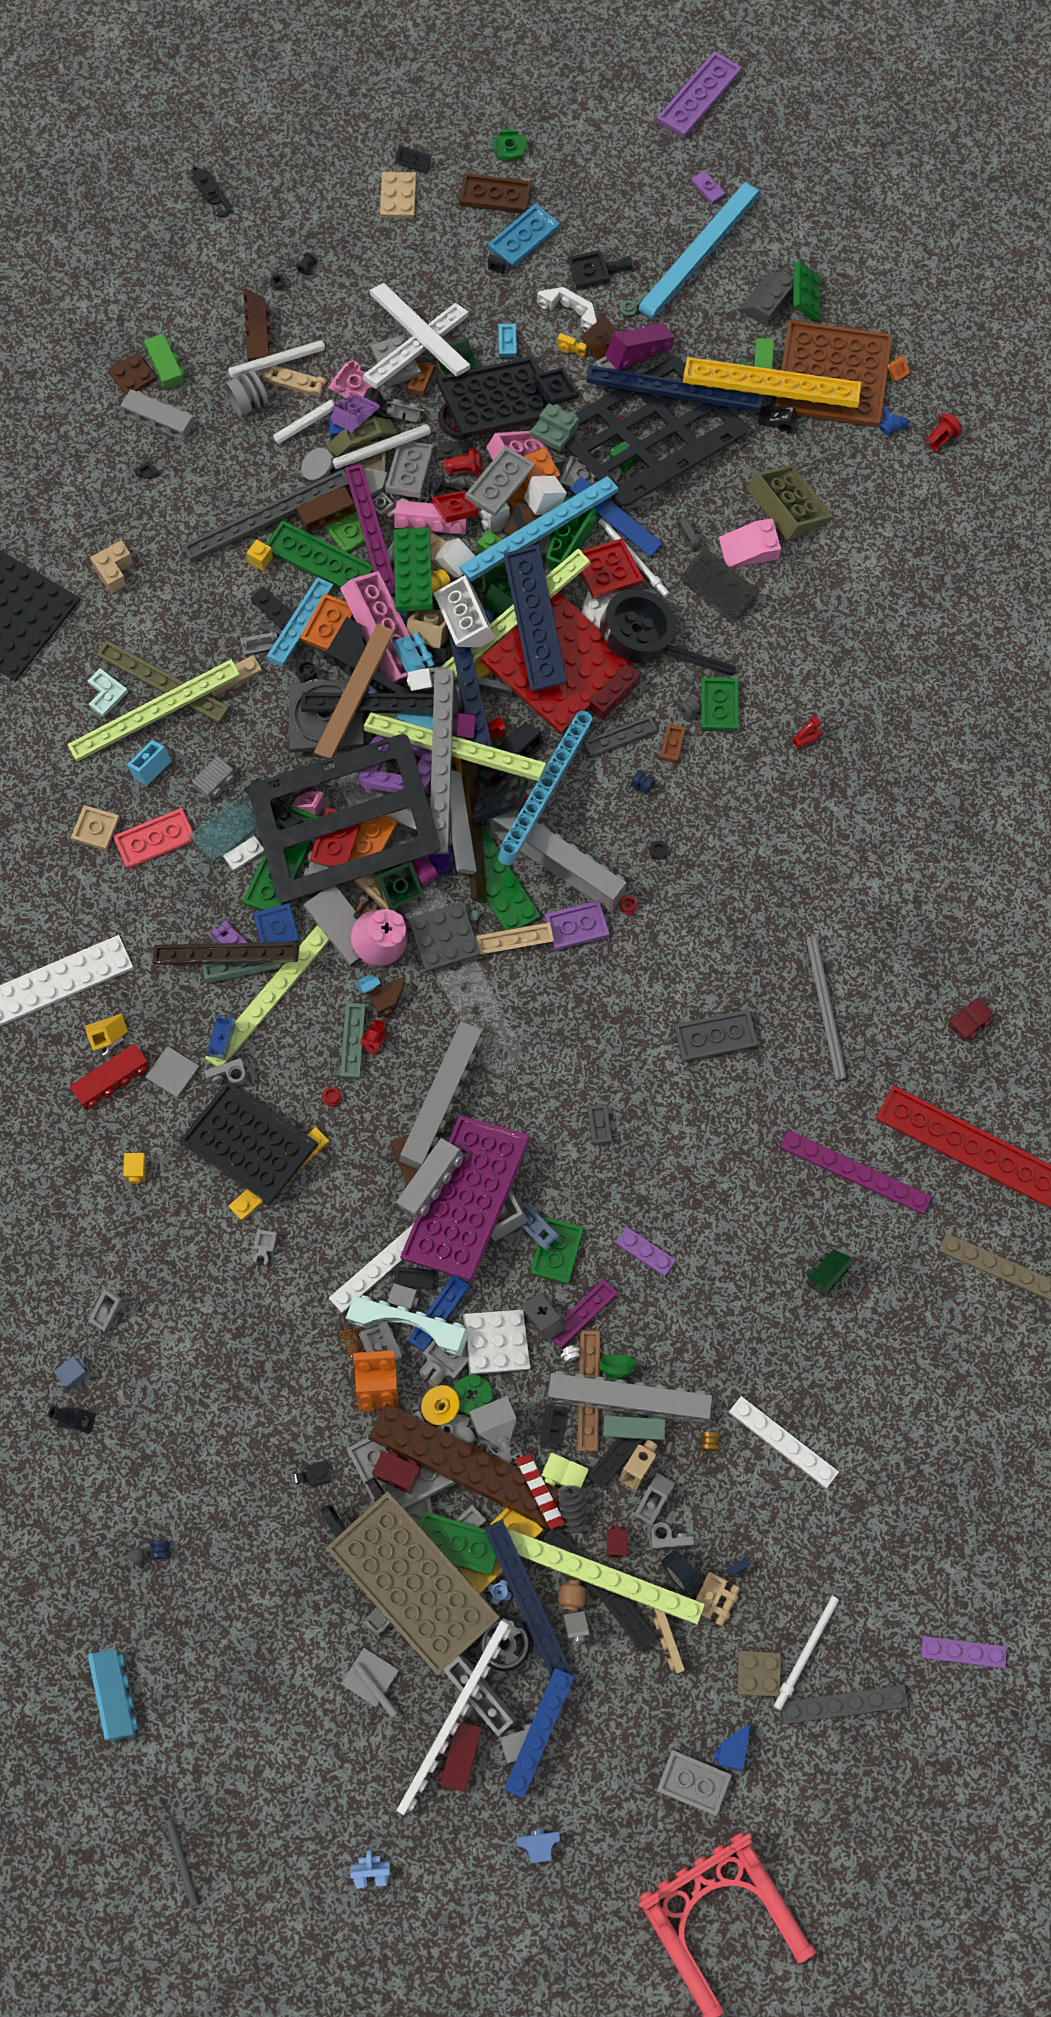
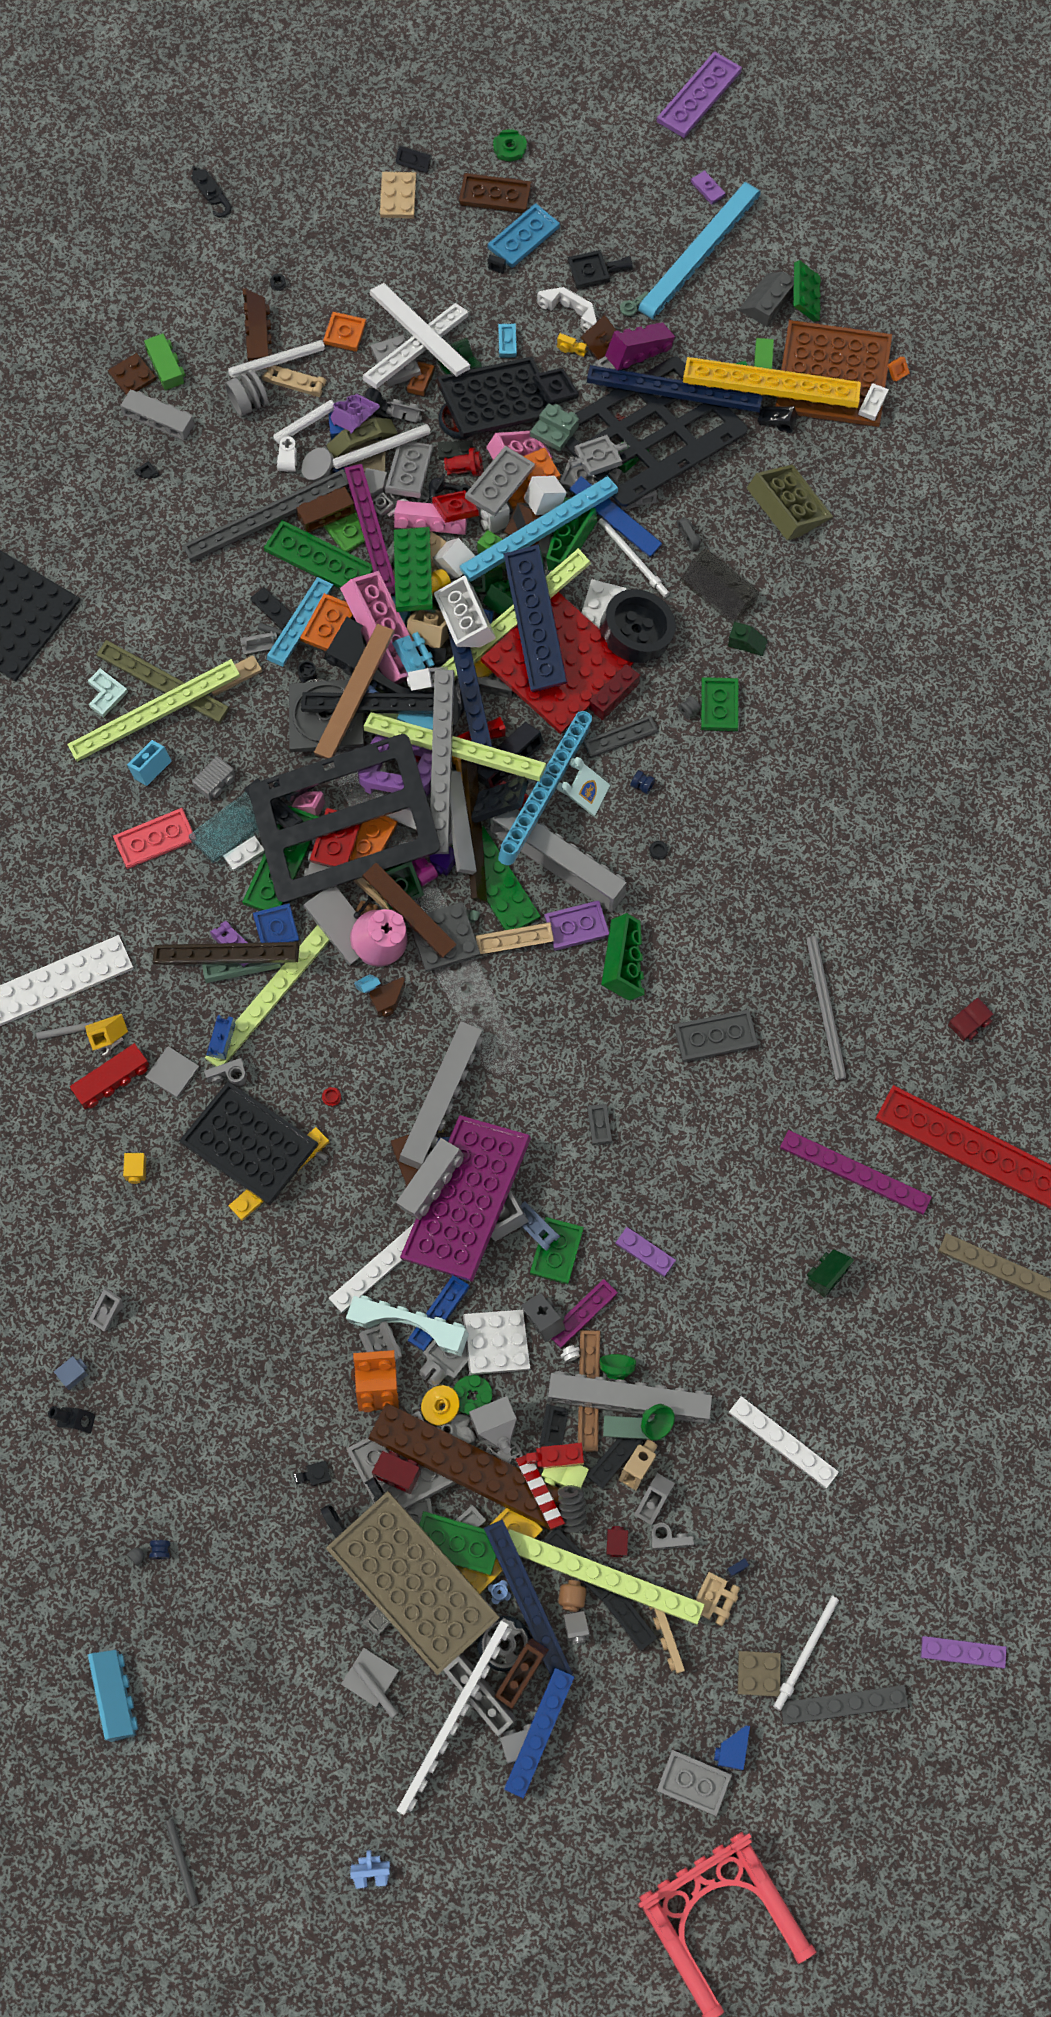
(62, 1031): none -> light grey bar
(95, 828): tan plate -> none
(110, 563): tan brick -> none
(259, 555): yellow brick -> none
(264, 1244): light grey plate -> none
(287, 456): none -> white piece
(306, 263): black bush -> none
(344, 331): none -> orange plate
(349, 1335): clear orange arm -> none
(350, 380): bright pink slope -> none
(351, 1041): sand green plate -> none
(374, 1037): red hips -> none
(403, 1297): light grey brick -> none
(409, 909): none -> reddish brown tile
(415, 1278): black tile -> none
(460, 1757): dark red brick -> none
(463, 725): magenta brick -> none
(521, 1673): none -> reddish brown brick
(538, 1845): medium blue brick -> none
(557, 1456): none -> red hinge
(587, 789): none -> light aqua flag
(598, 455): none -> light grey plate
(610, 569): red plate -> none
(623, 958): none -> green wedge
(631, 901): red plate -> none
(660, 1425): none -> green piece
(672, 743): dark orange plate -> none
(682, 1573): black wheel -> none
(700, 660): black axle -> none
(709, 1441): pearl gold wheel -> none
(747, 639): none -> dark green slope
(751, 544): bright pink slope -> none
(807, 734): red plant -> none
(873, 402): none -> white plate
(892, 422): blue animal -> none
(947, 427): red piece -> none

